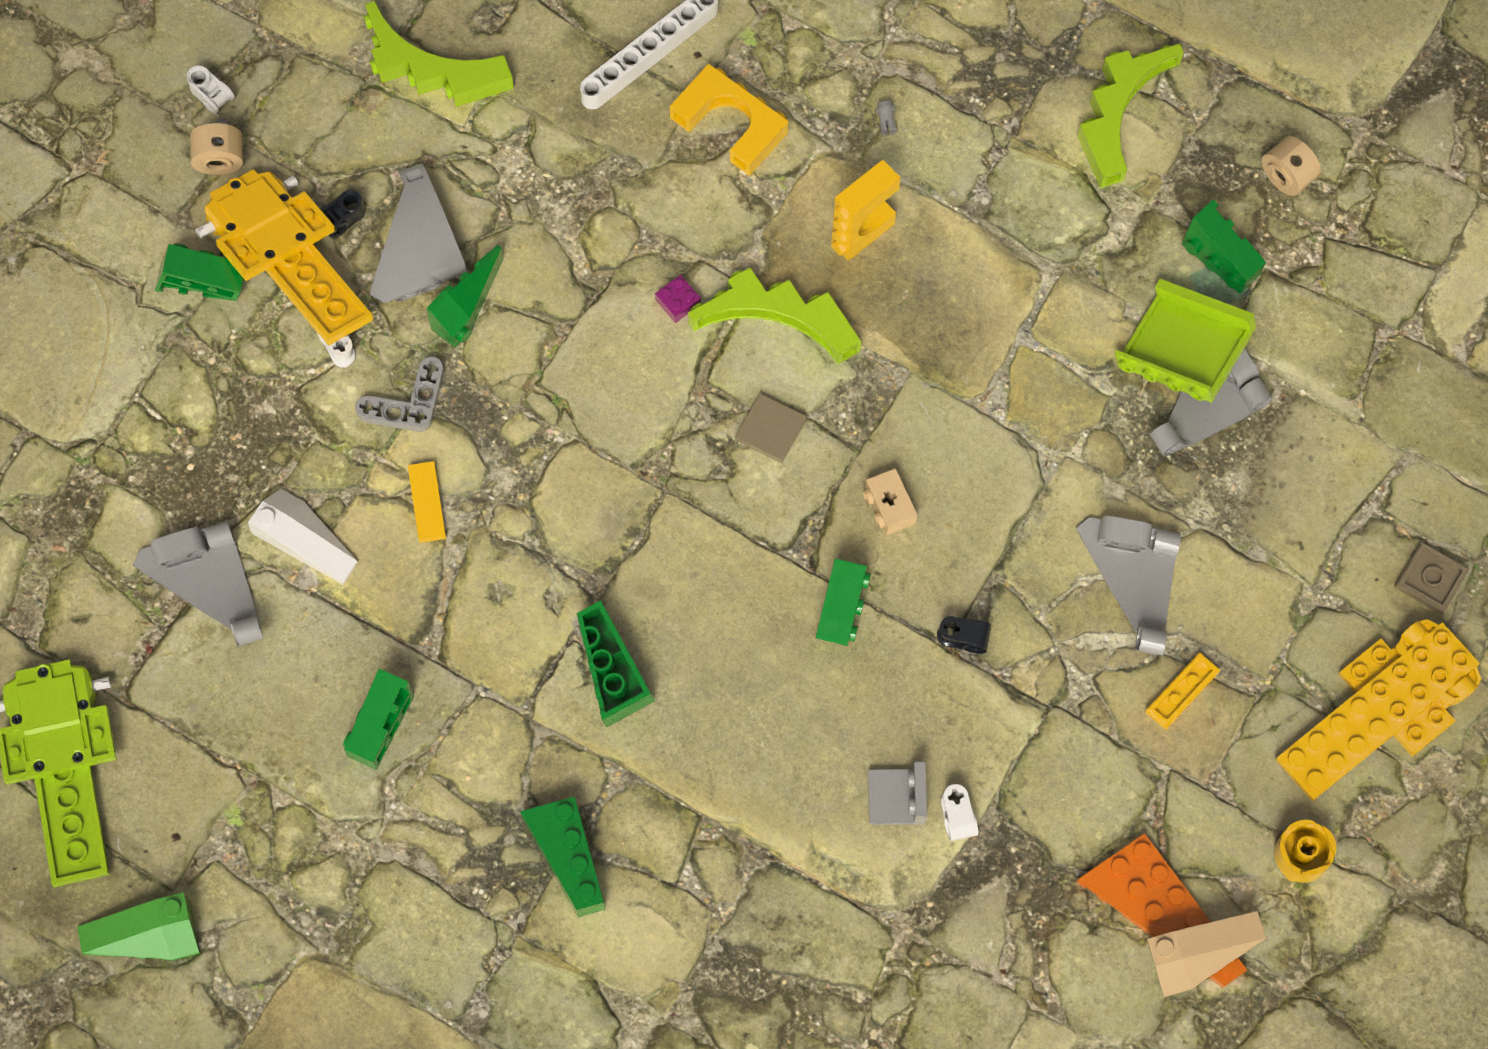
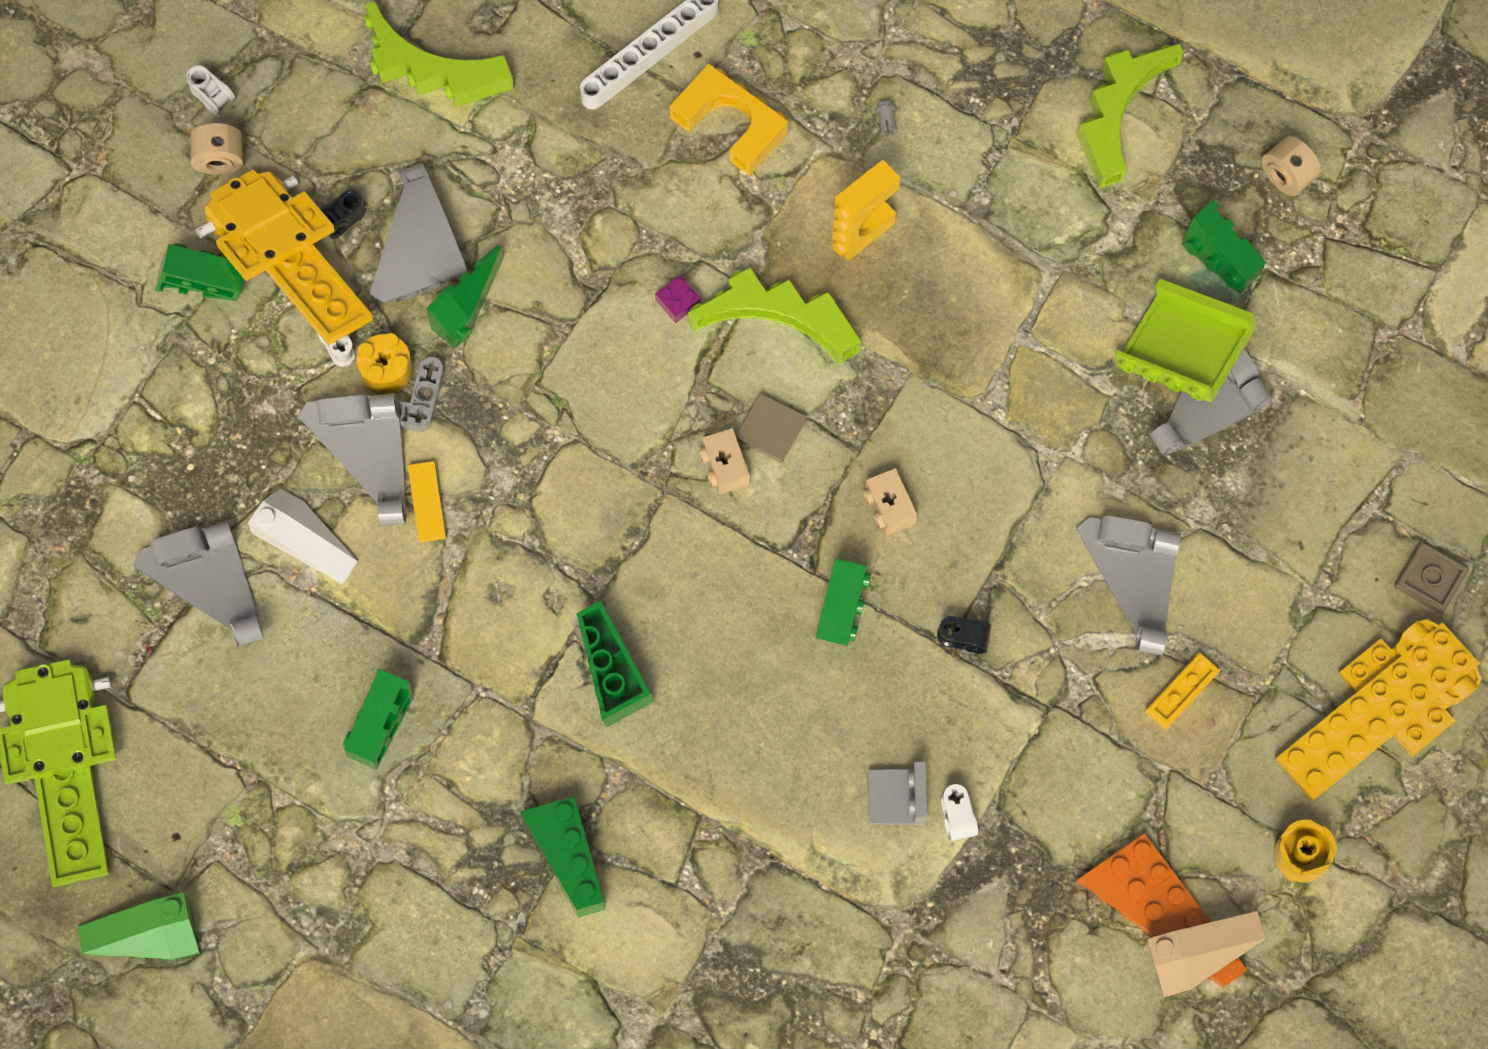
(368, 443): none -> light grey panel
(384, 350): none -> yellow brick
(724, 446): none -> tan brick

